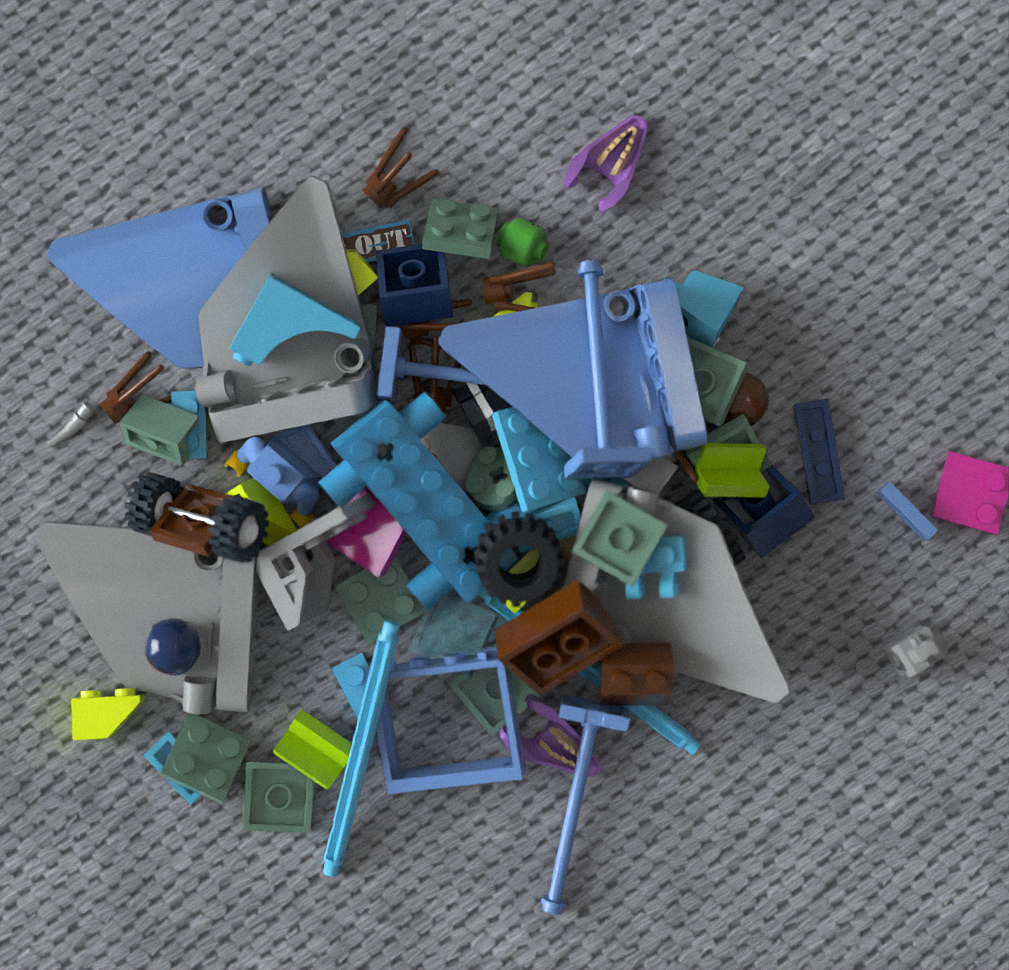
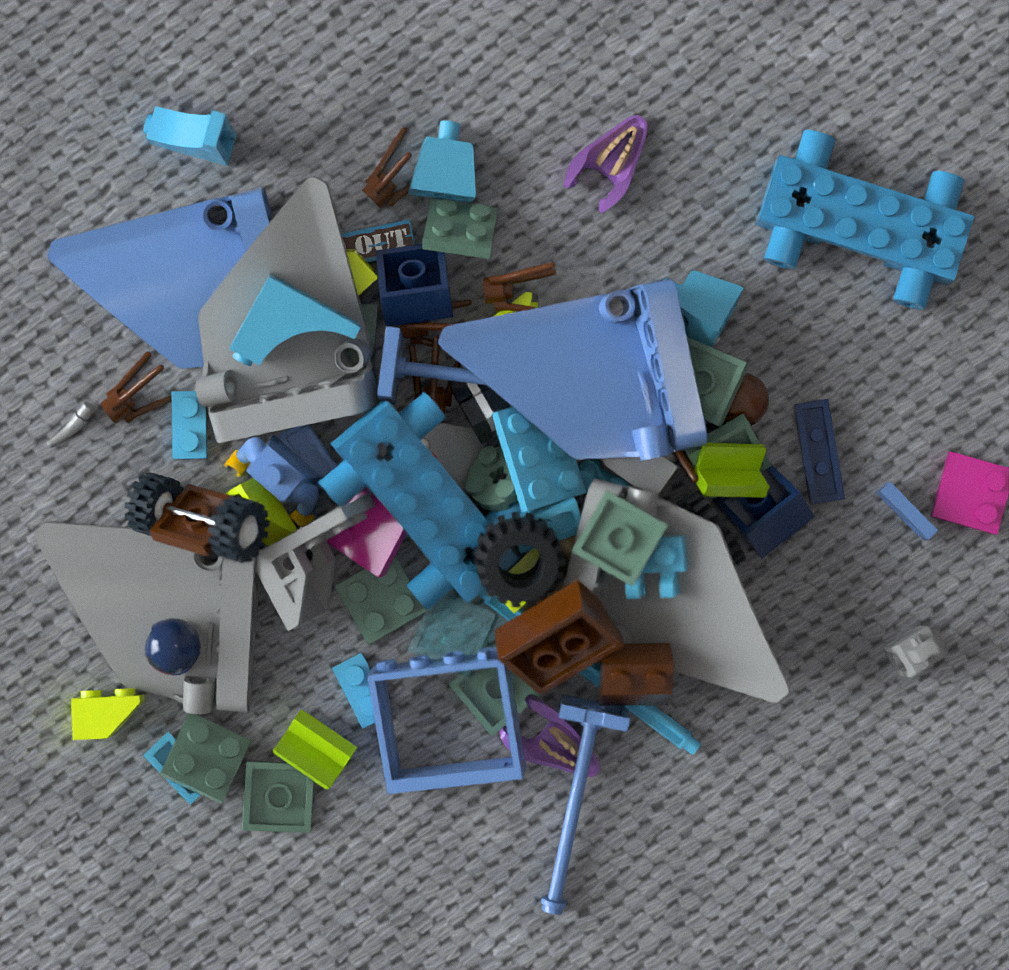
(159, 429): sand green panel -> none
(200, 136): none -> medium azure arch
(361, 747): medium azure piece -> none
(445, 167): none -> medium azure torso
(522, 242): bright green head -> none
(605, 460): medium blue tile -> none
(865, 219): none -> dark azure piece

